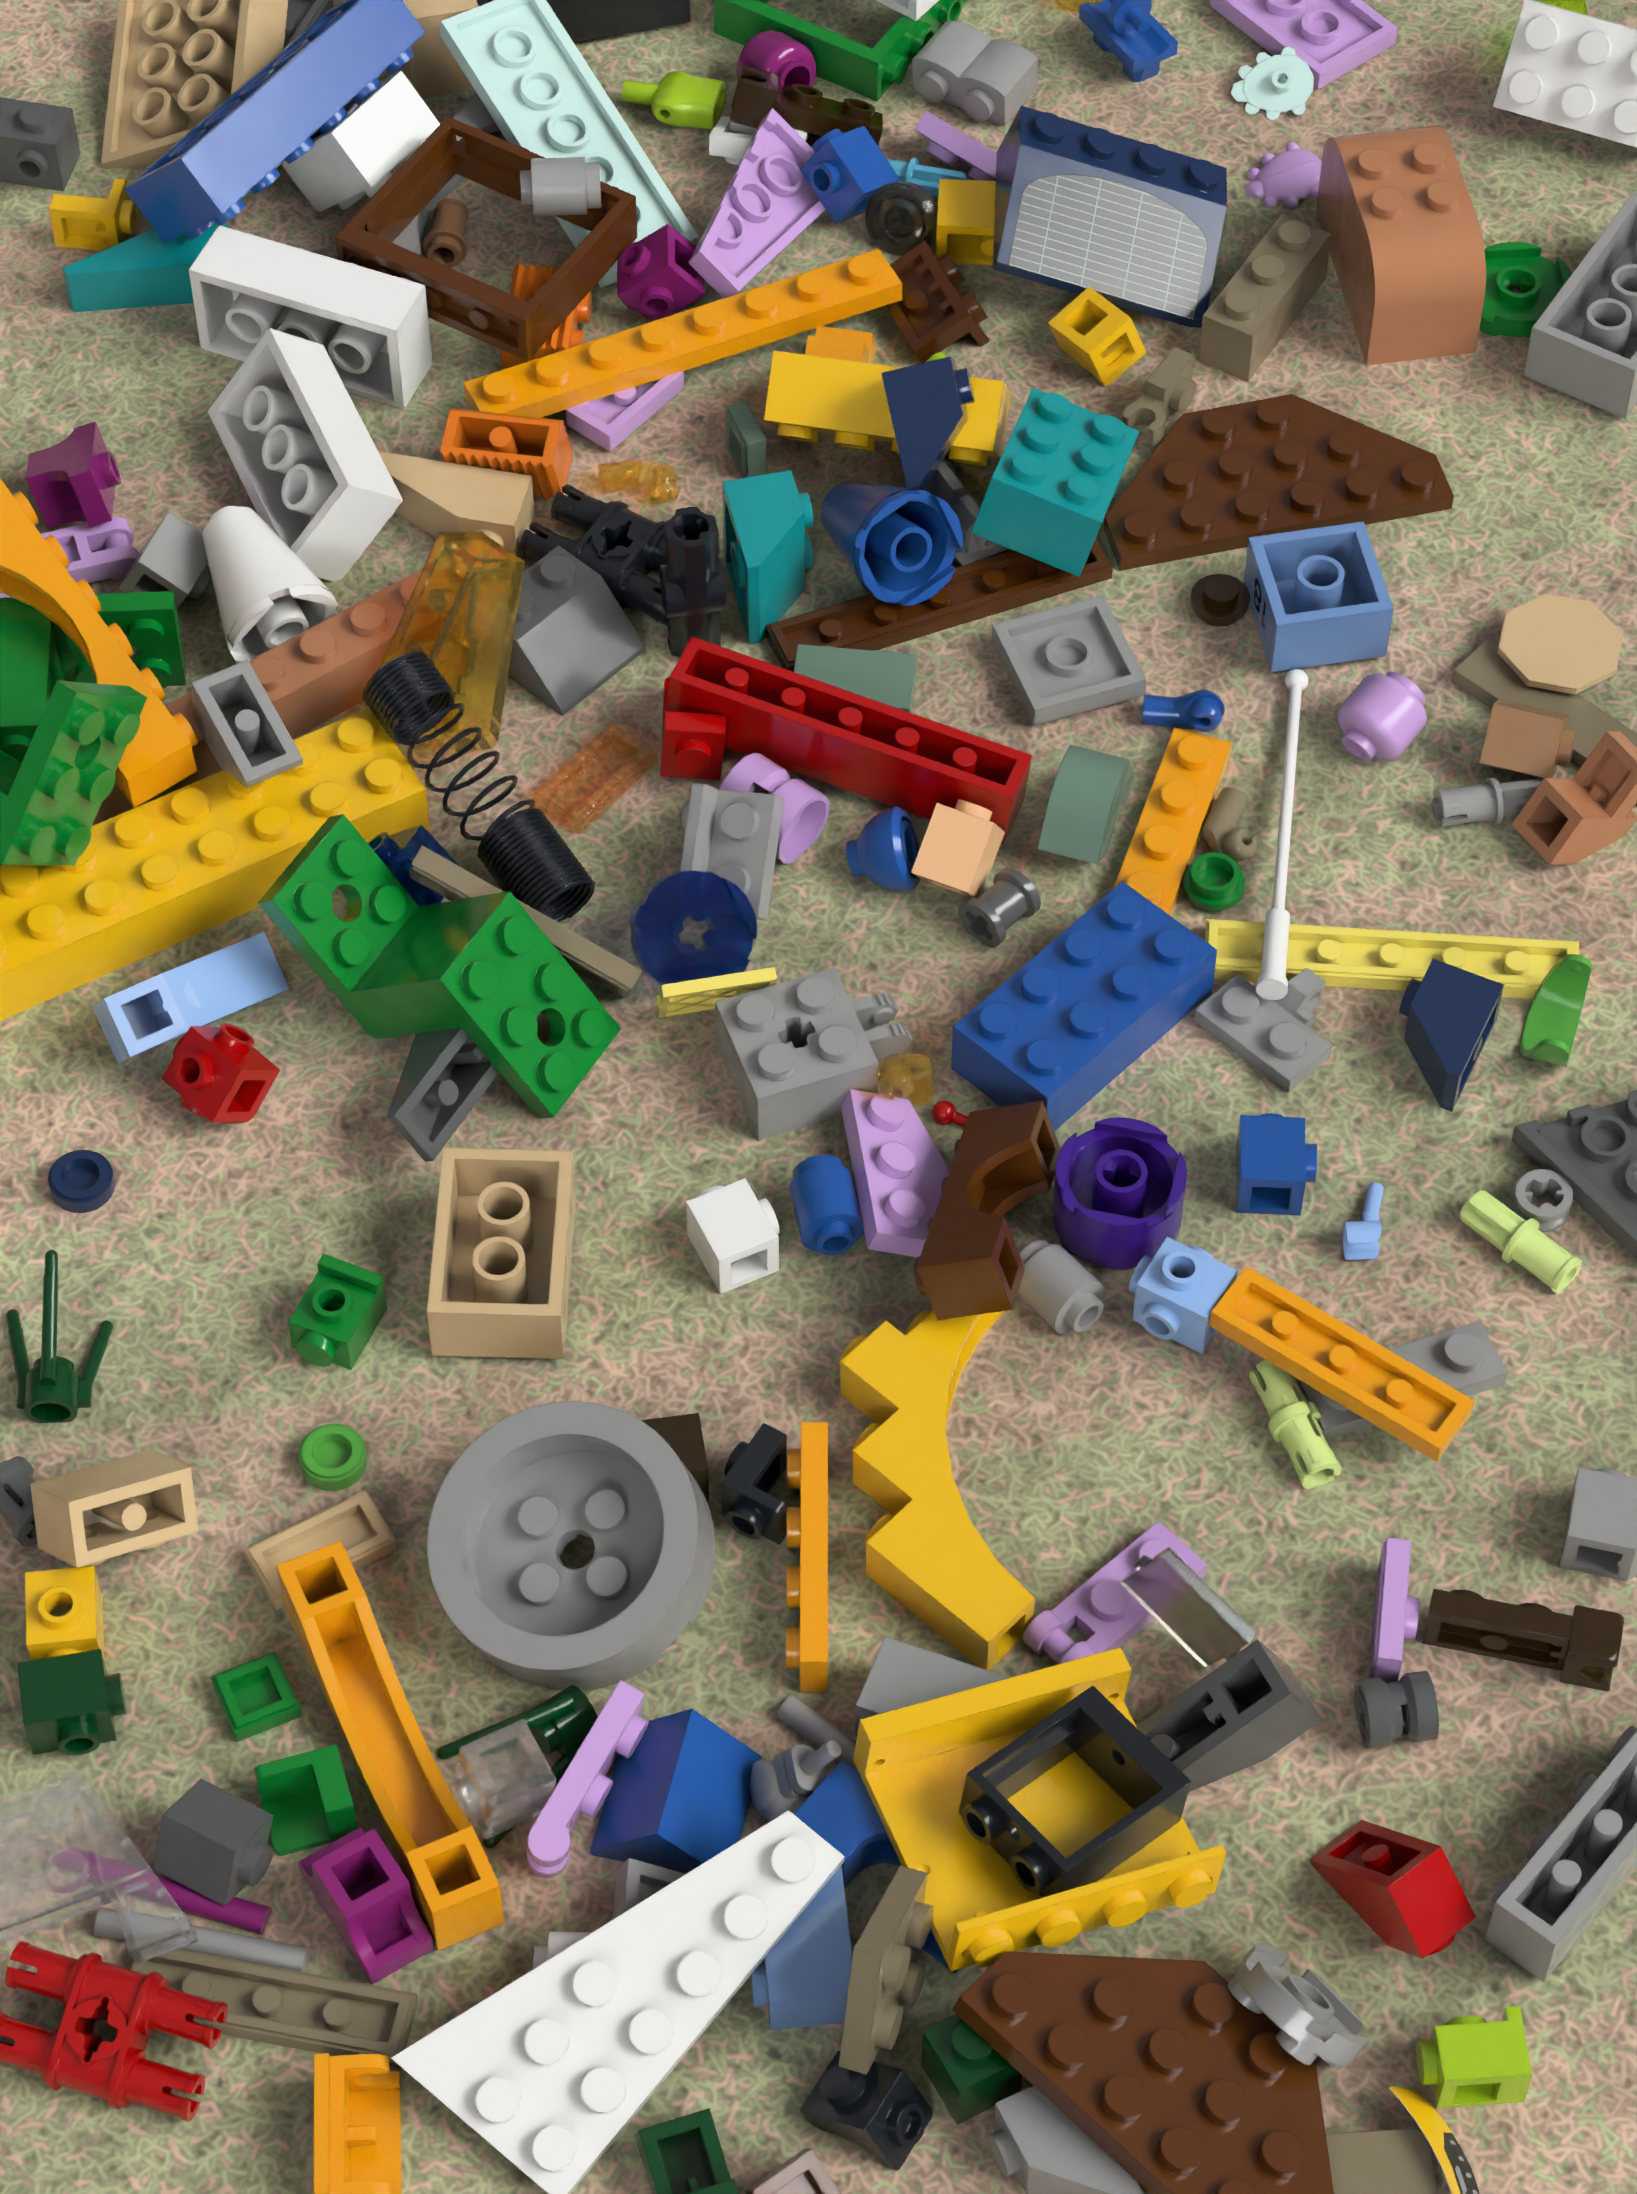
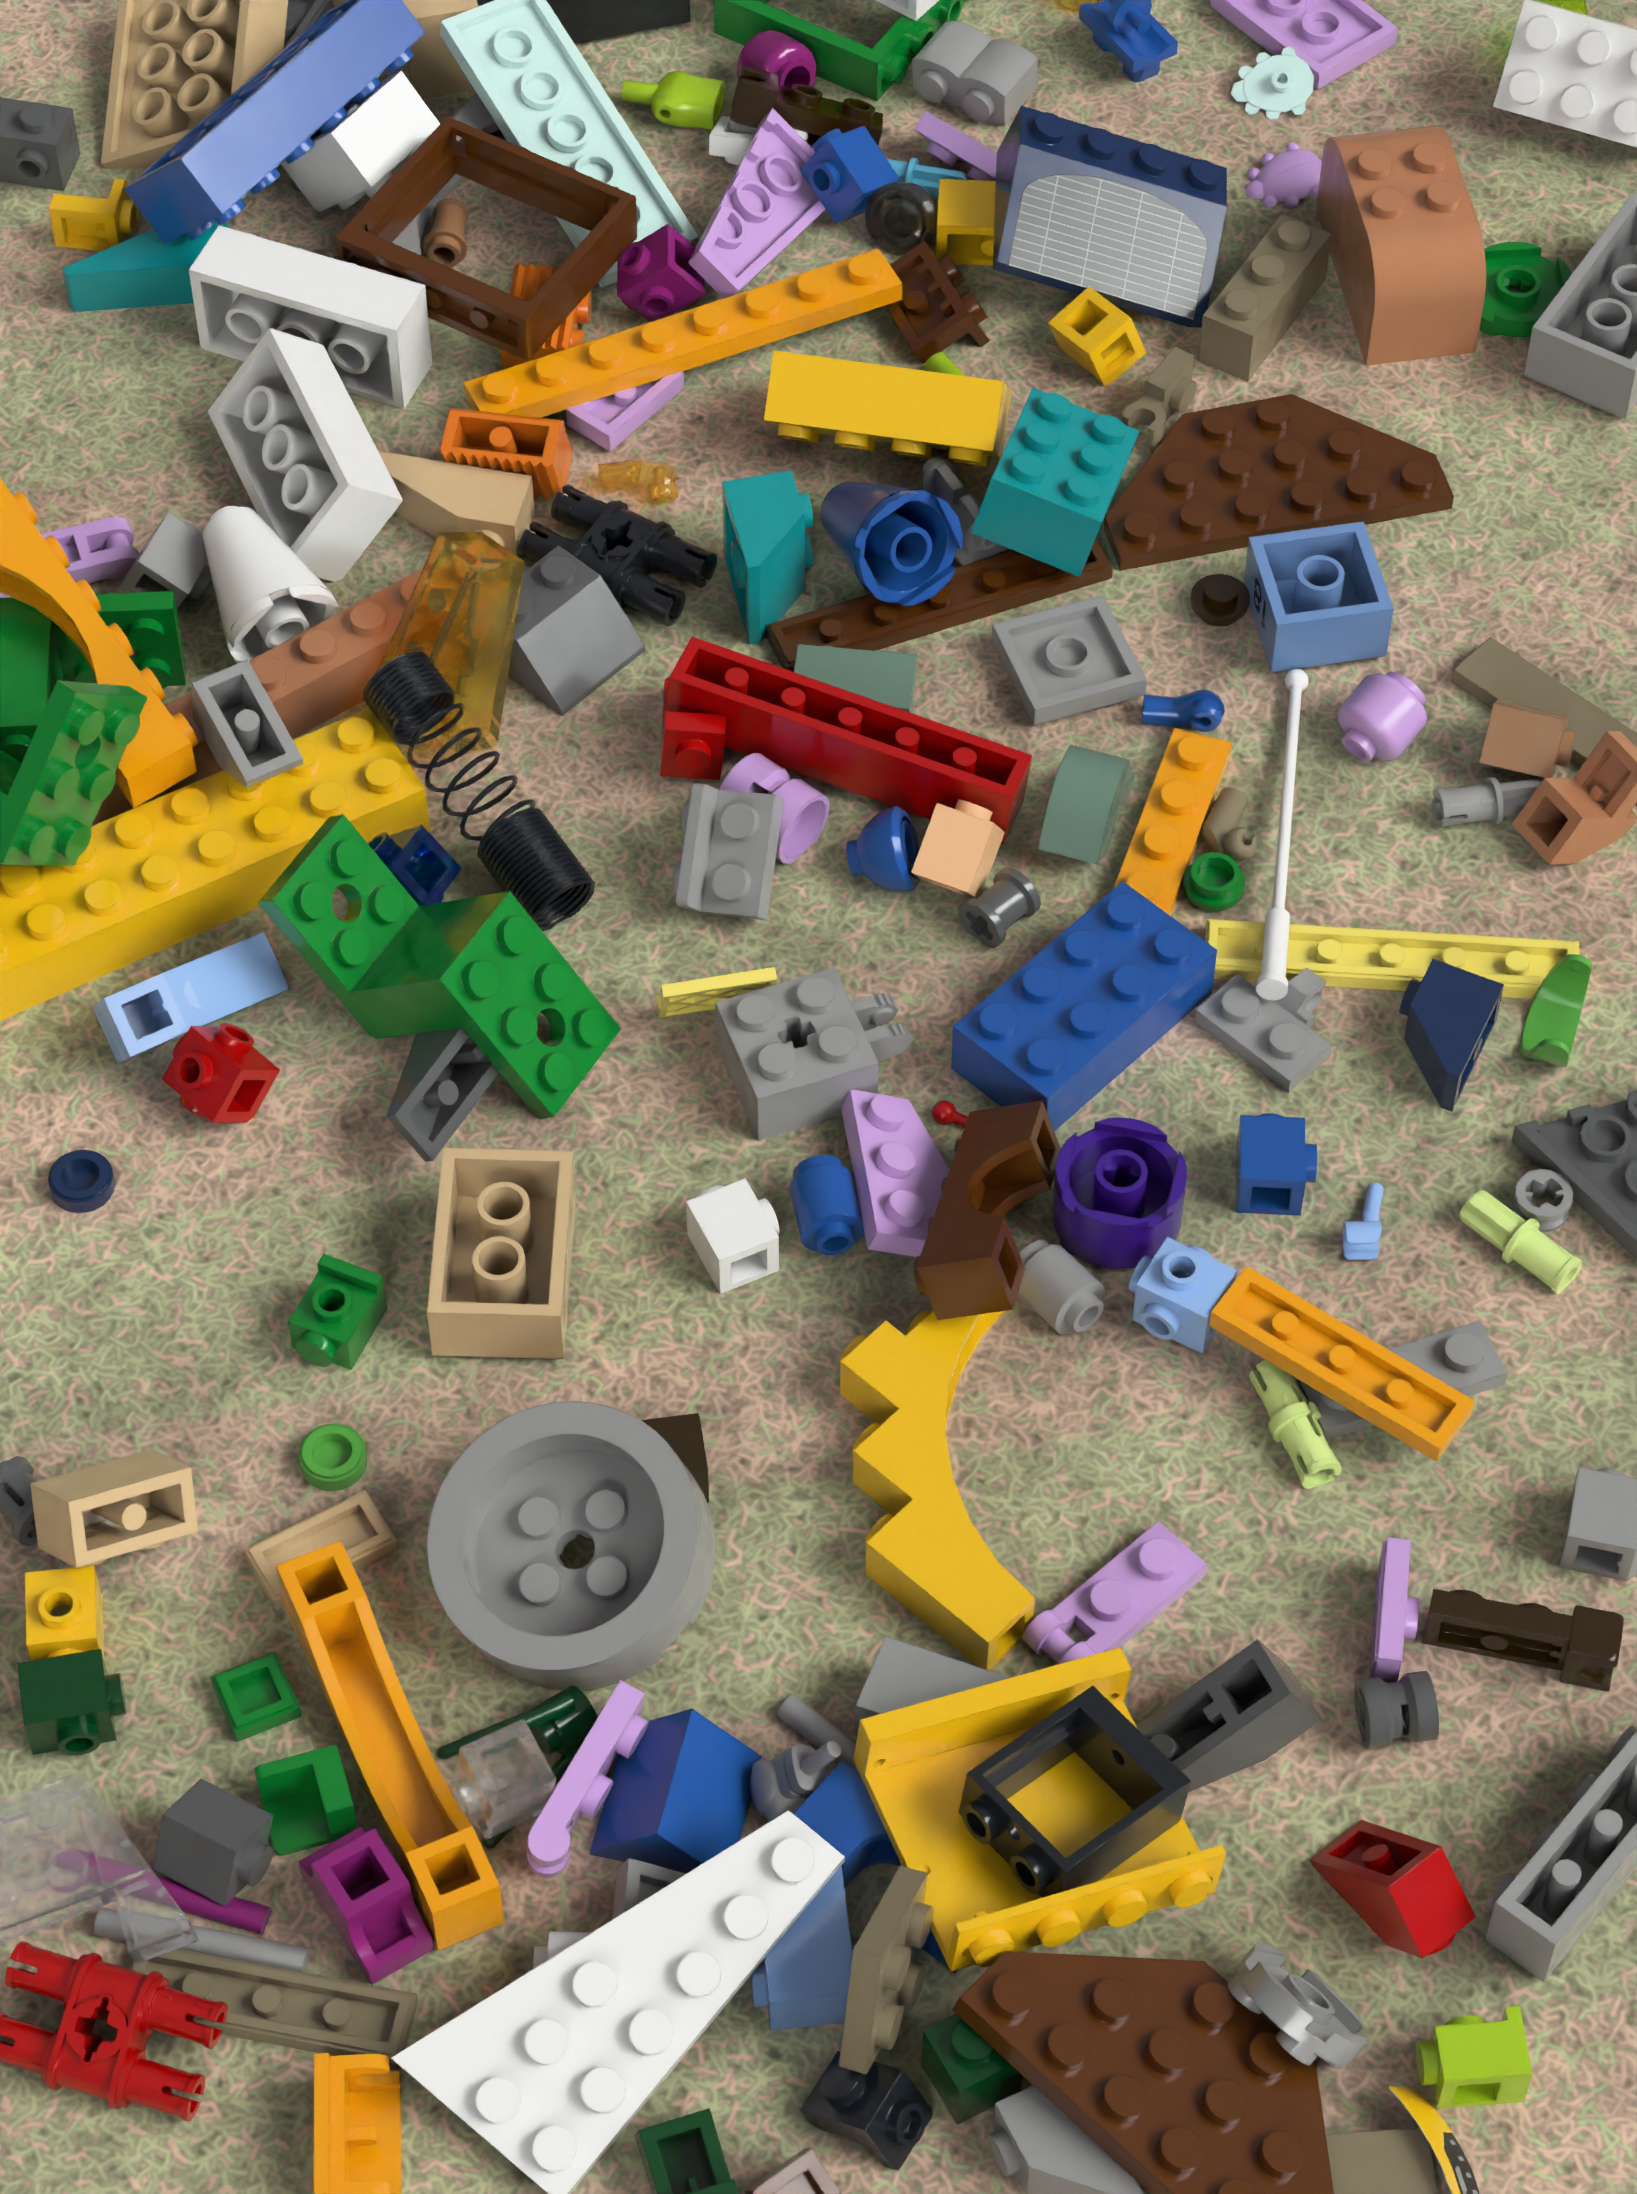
(52, 1388): dark green plant -> none
(74, 479): magenta brick -> none
(561, 186): light grey brick -> none
(580, 953): dark tan tile -> none
(595, 778): clear orange tile -> none
(692, 579): black piece -> none
(702, 896): clear blue plate -> none
(745, 440): sand green tile -> none
(748, 1480): black bracket -> none
(809, 1582): light orange plate -> none
(842, 344): light orange slope -> none
(910, 1074): clear yellow arm -> none
(927, 414): dark blue slope -> none
(1187, 1607): clear smoke piece -> none
(1560, 643): tan piece -> none

